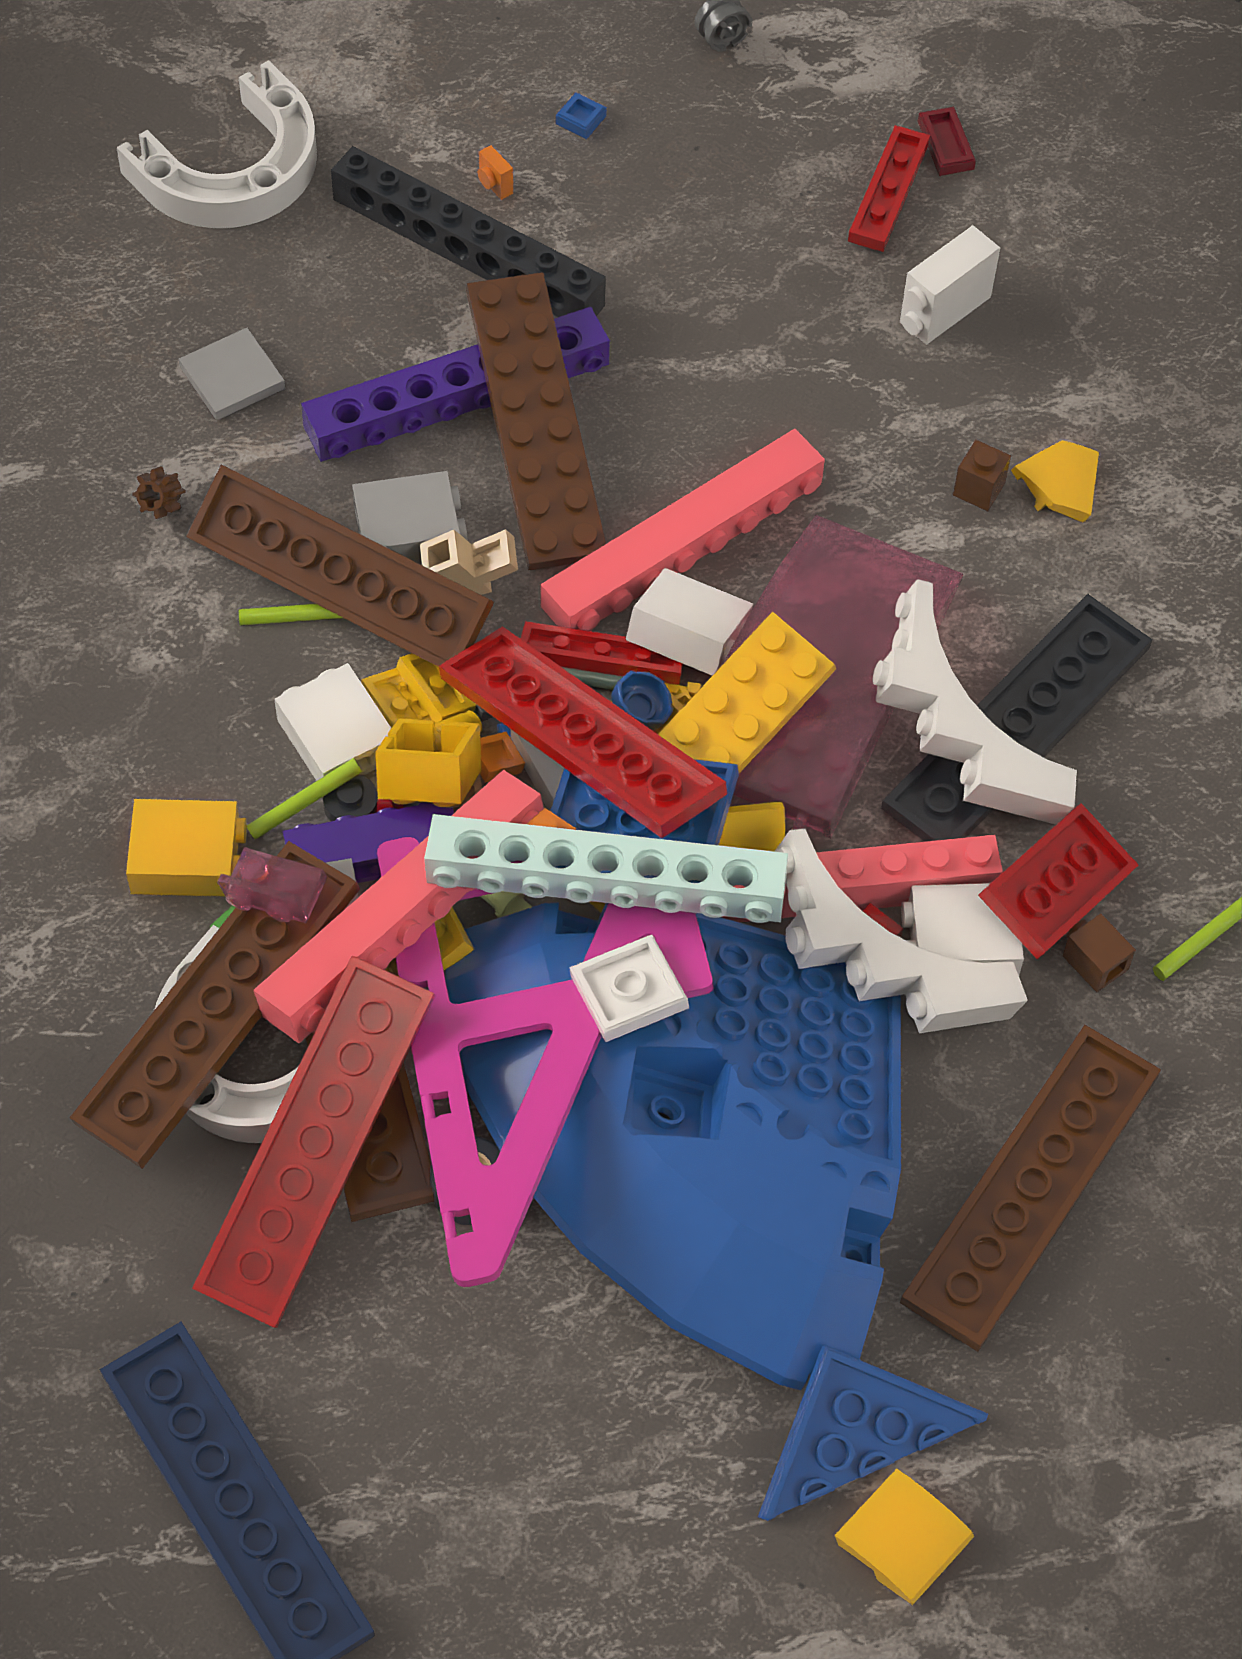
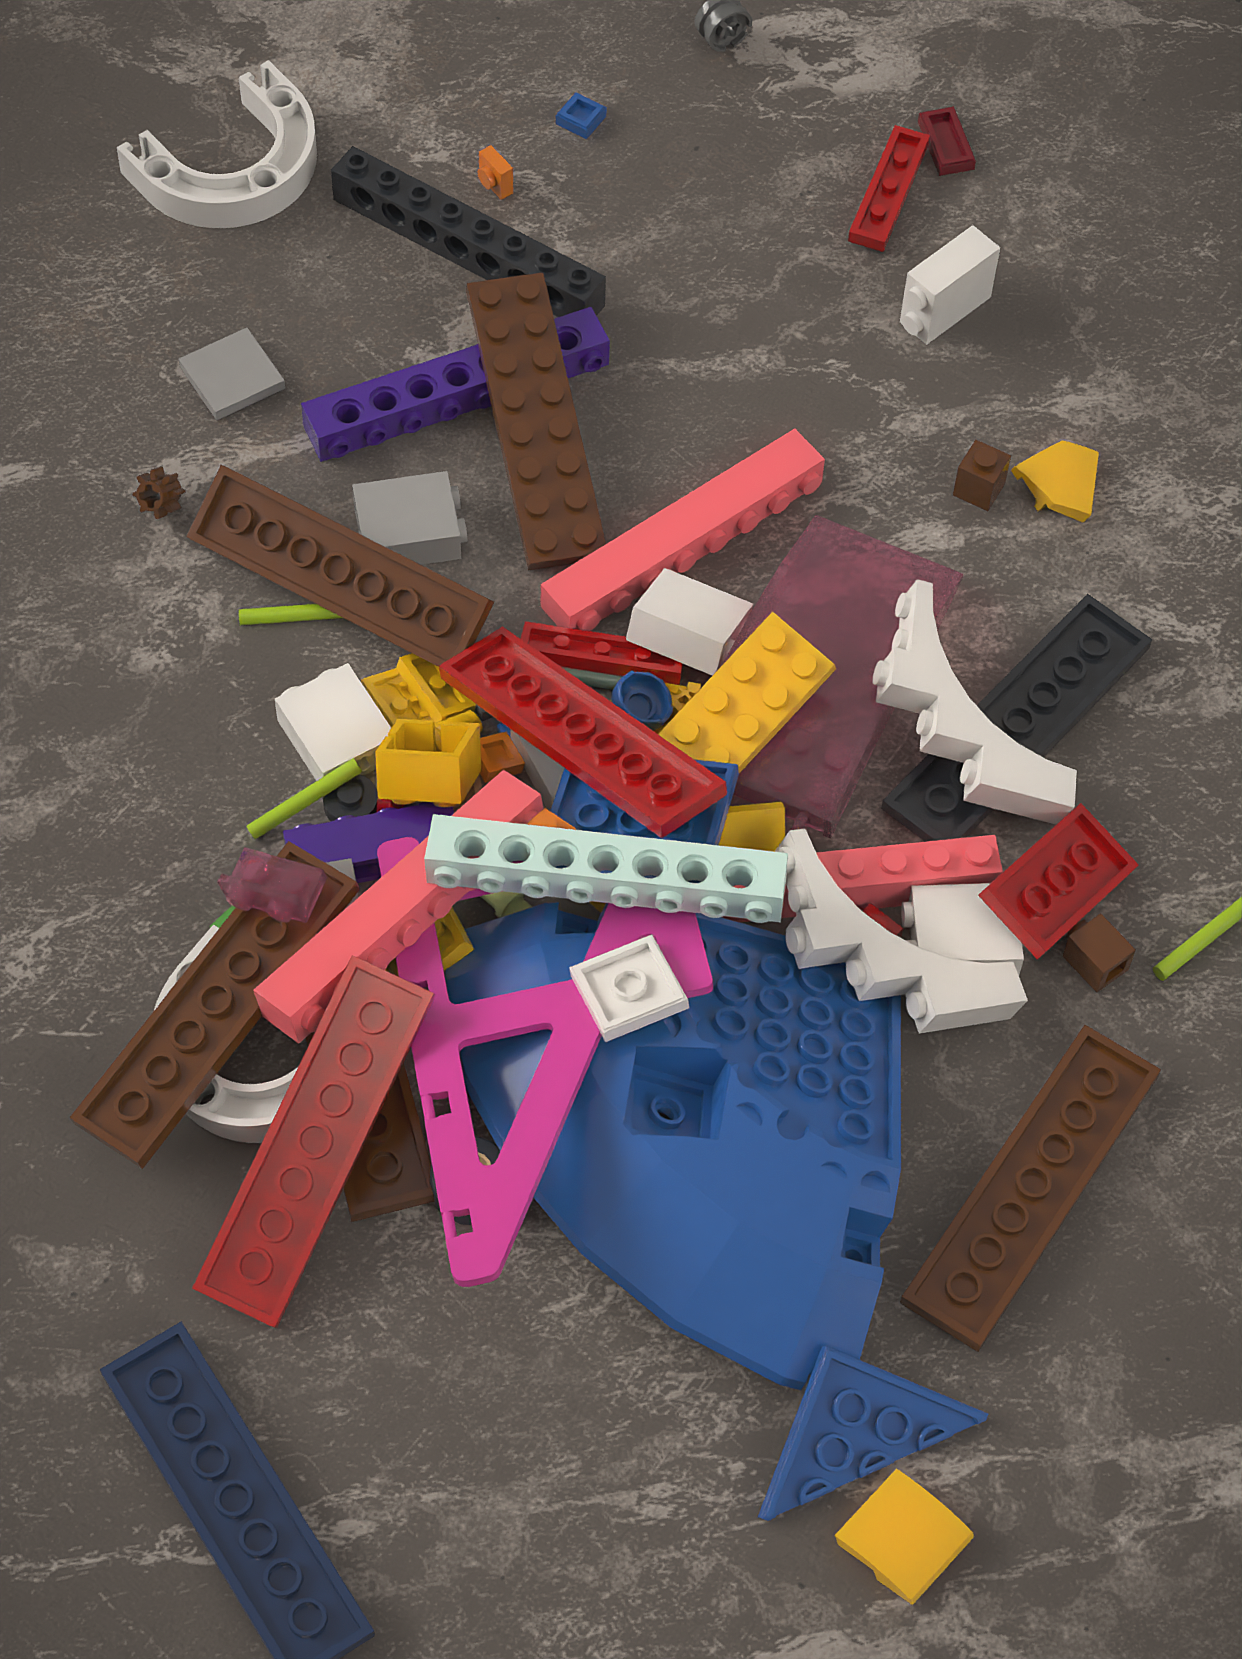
(183, 846): yellow brick -> none
(469, 563): tan brick -> none

